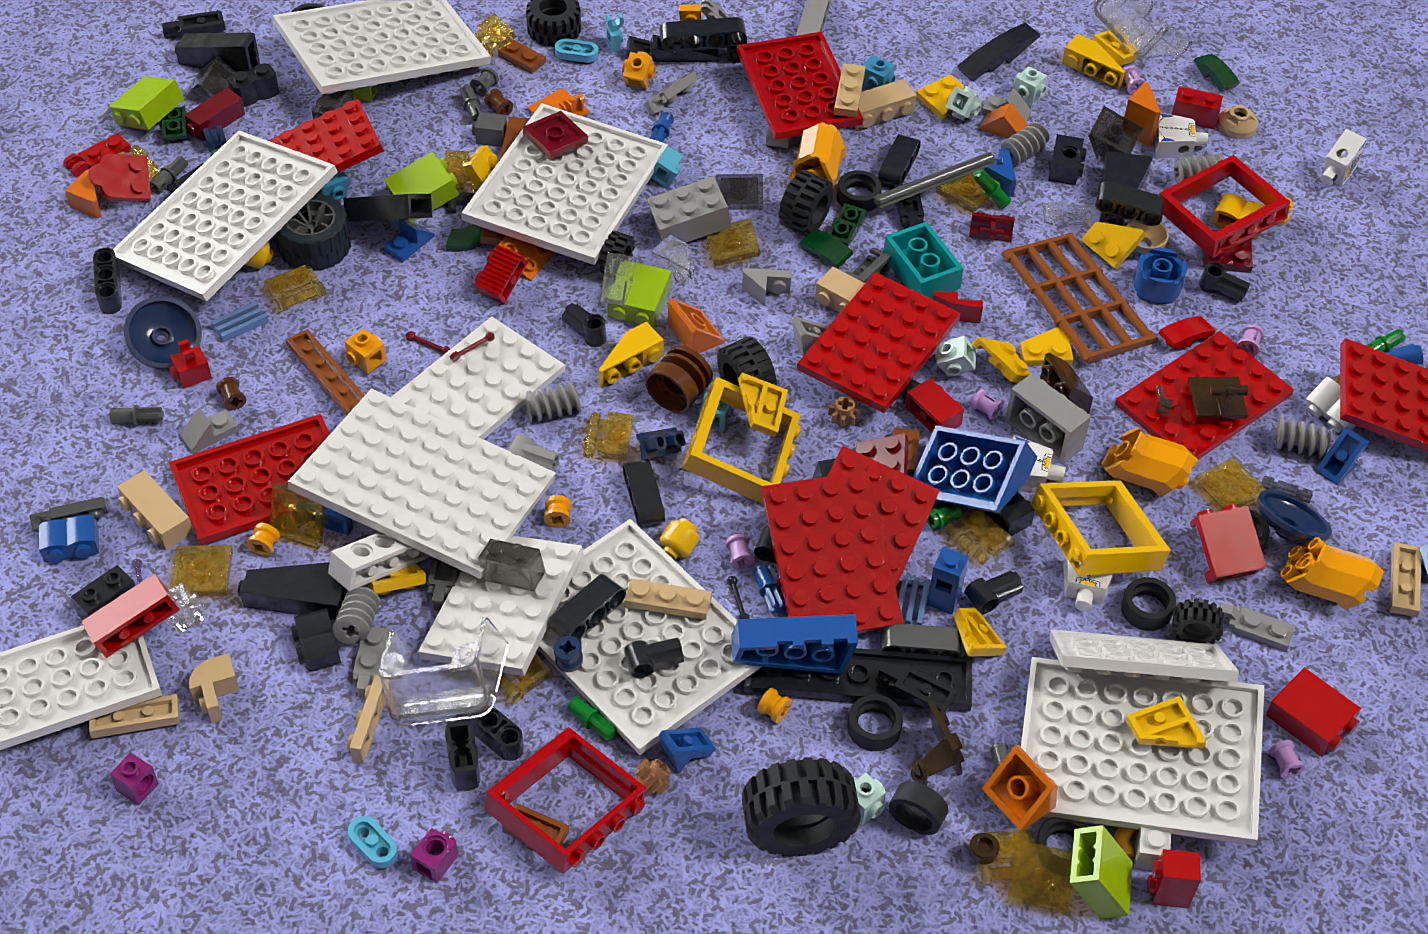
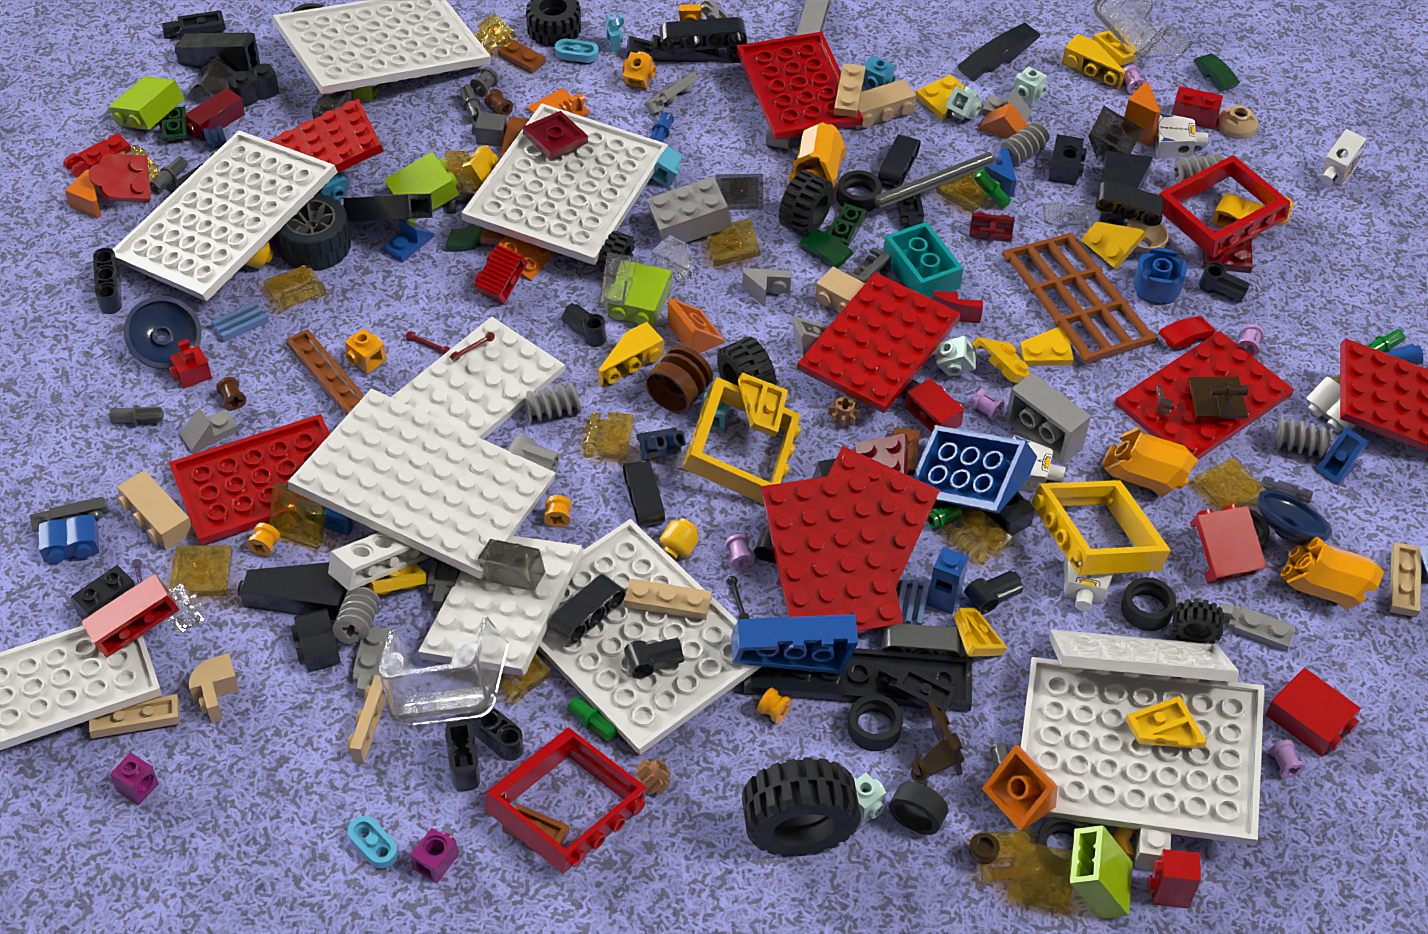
(574, 658): dark blue wheel -> none
(684, 744): blue slope -> none
(769, 589): blue axle -> none
(1064, 380): dark brown slope -> none

